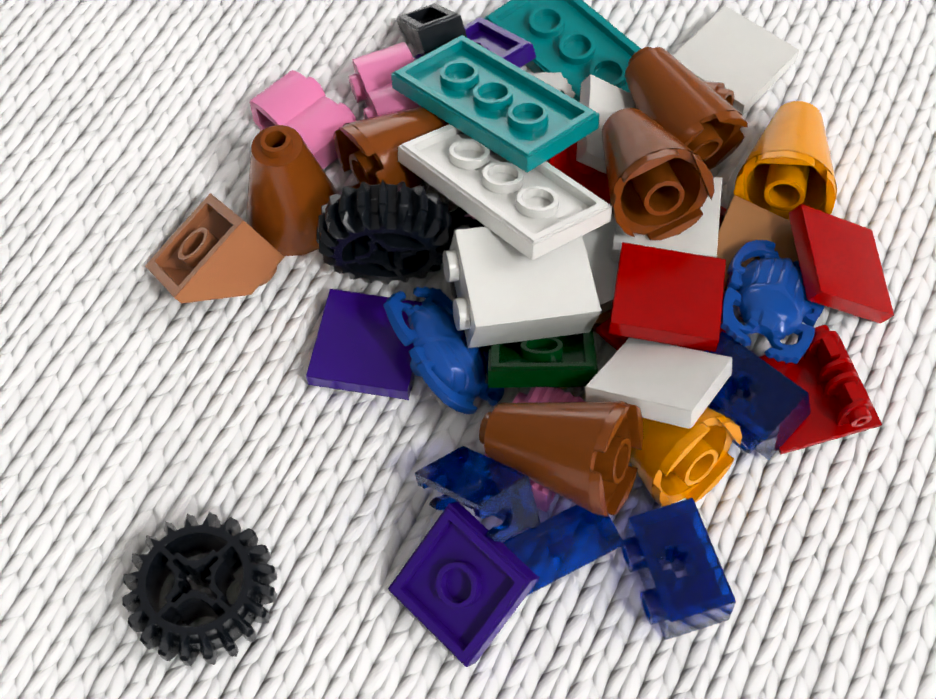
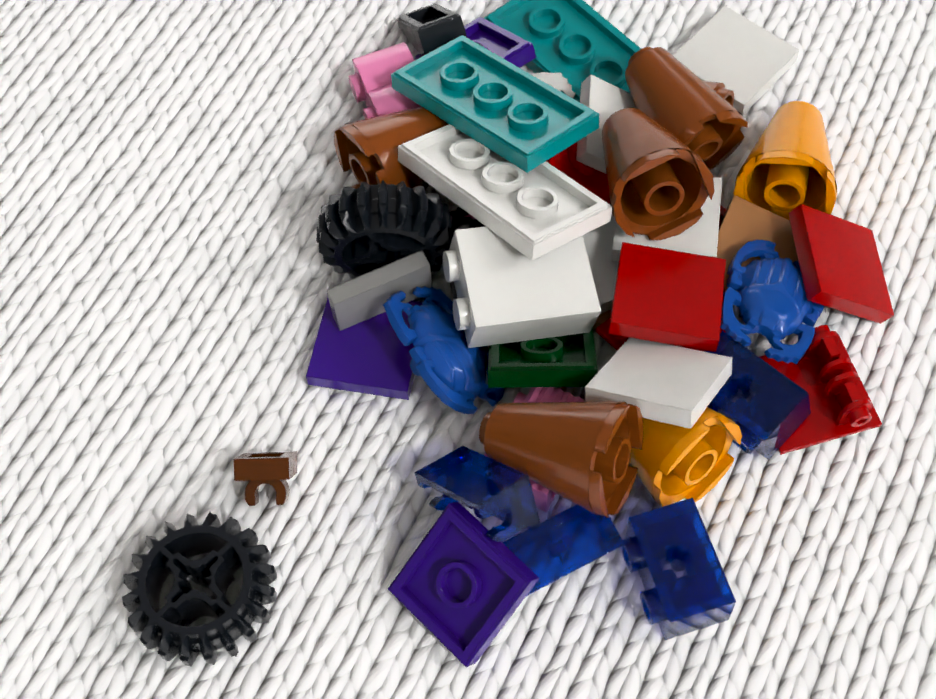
(214, 256): nougat slope -> none
(266, 468): none -> reddish brown tile
(286, 191): dark orange cone -> none
(304, 107): bright pink brick -> none
(366, 294): none -> light grey tile

